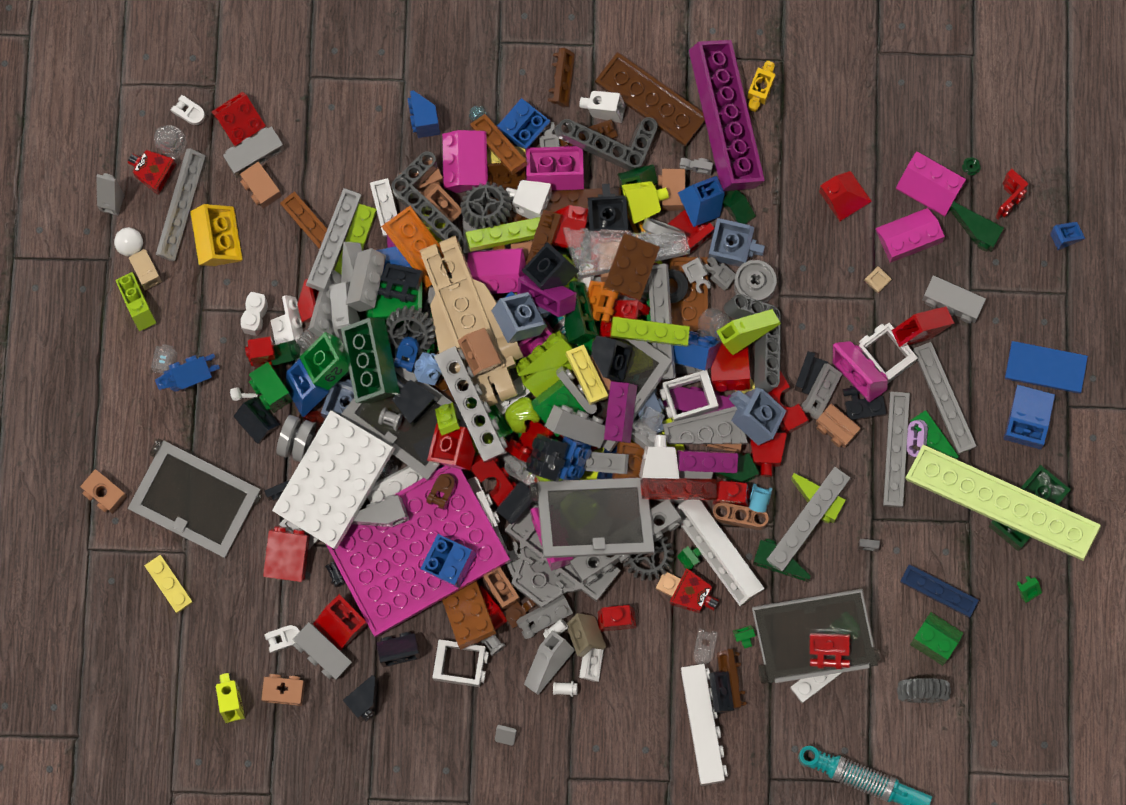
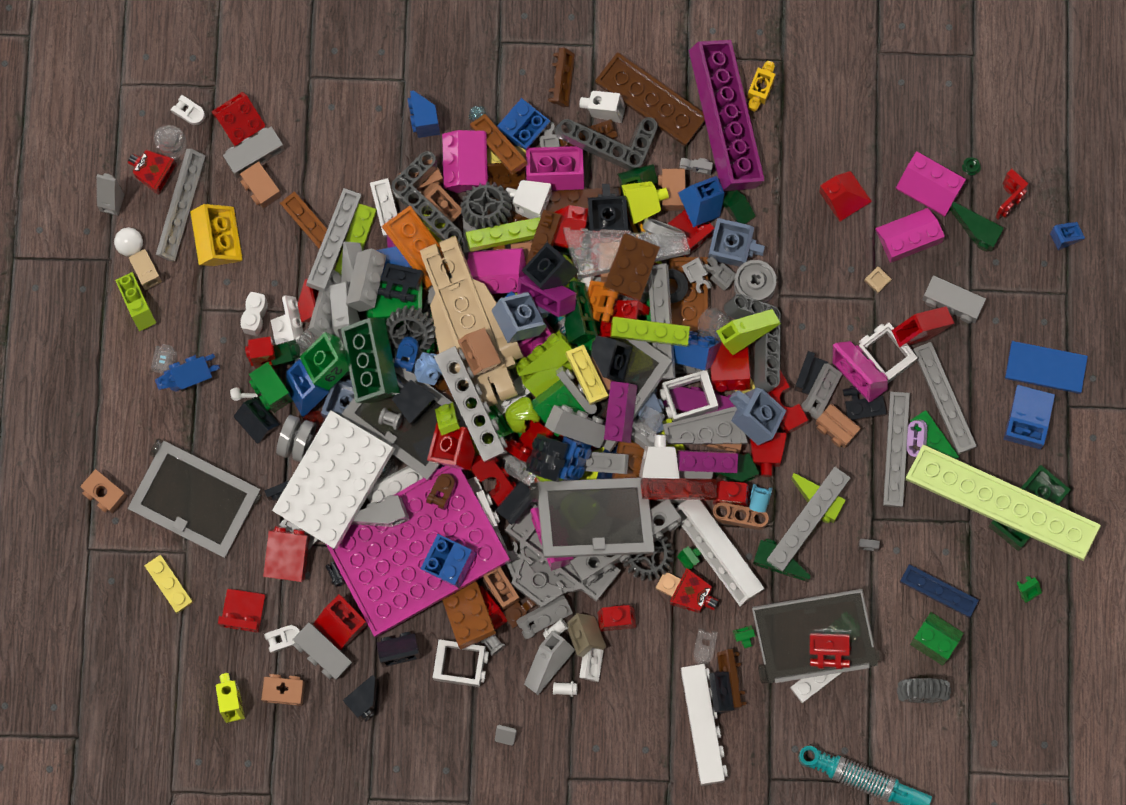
(242, 610): none -> red bracket

